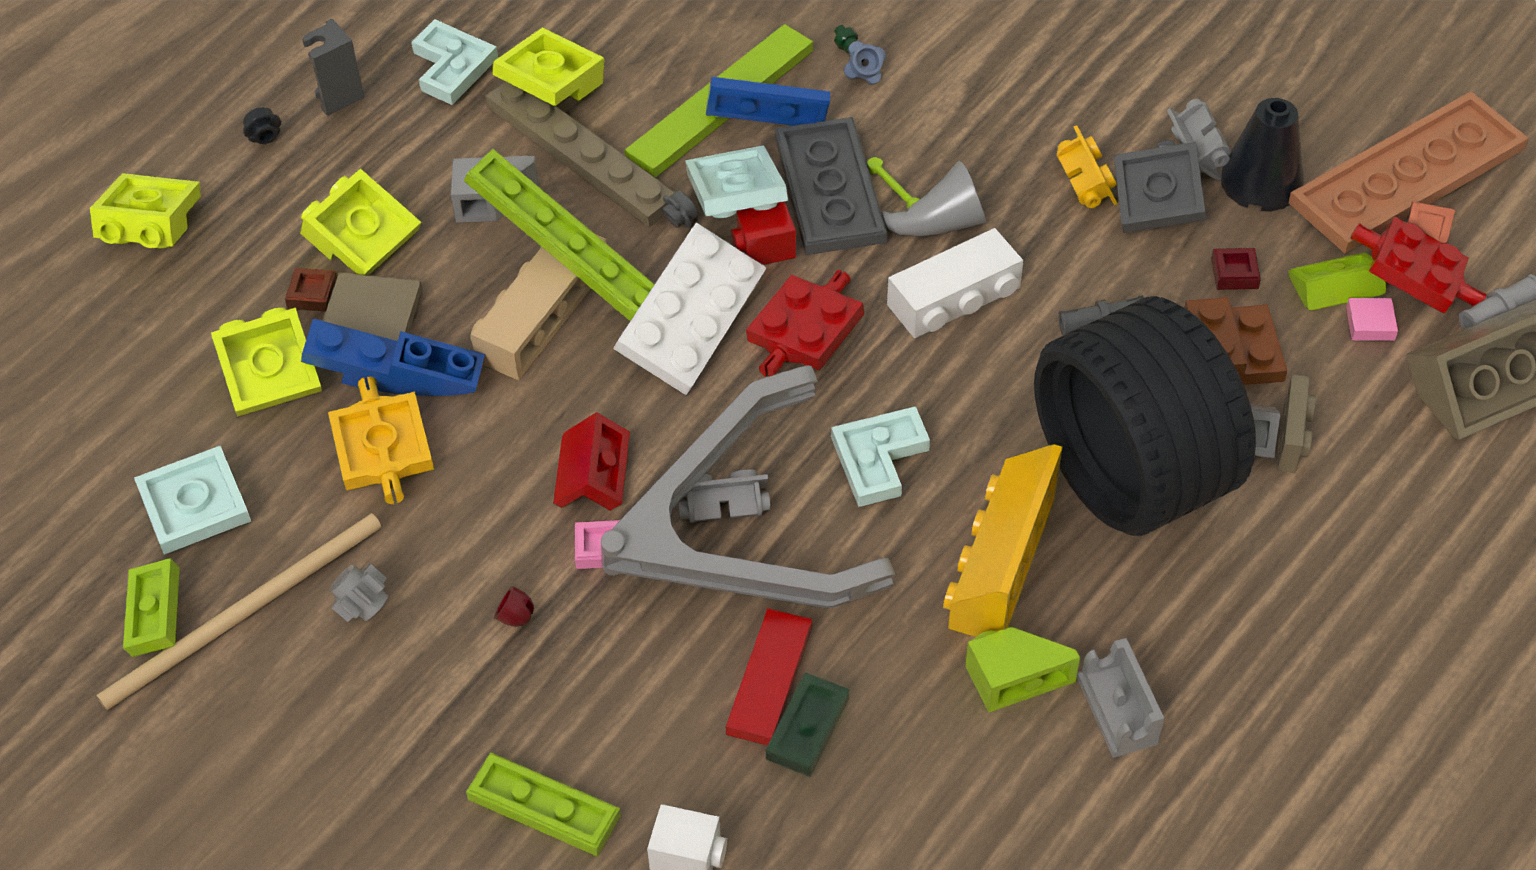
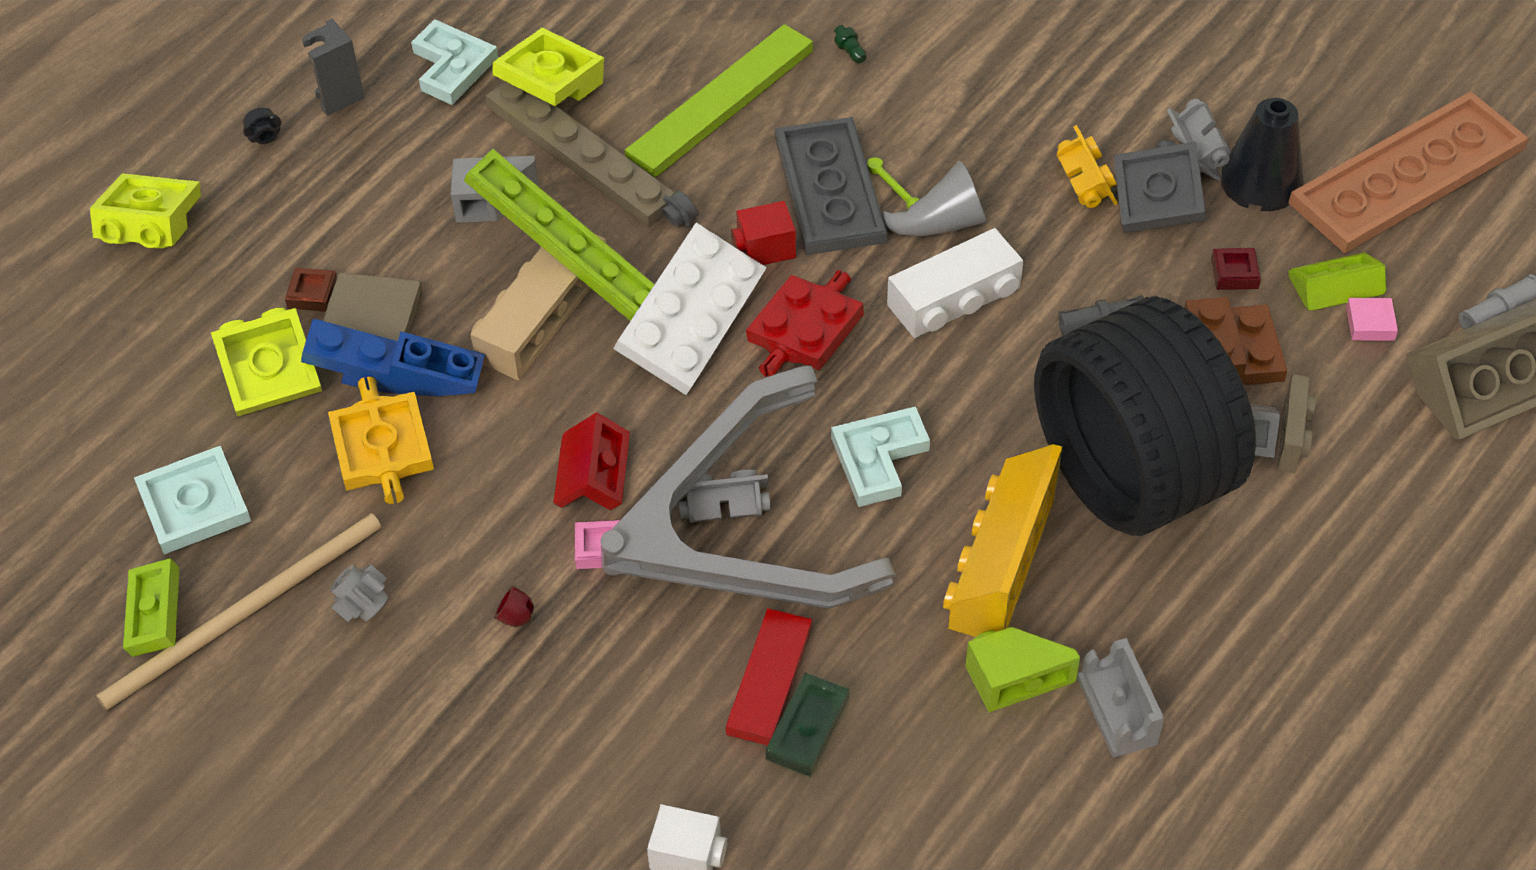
(358, 223): neon yellow plate -> none
(544, 804): lime tile -> none
(736, 181): light aqua plate -> none
(766, 102): blue tile -> none
(874, 56): sand blue plate -> none
(1418, 264): red plate -> none
(1432, 219): plate -> none

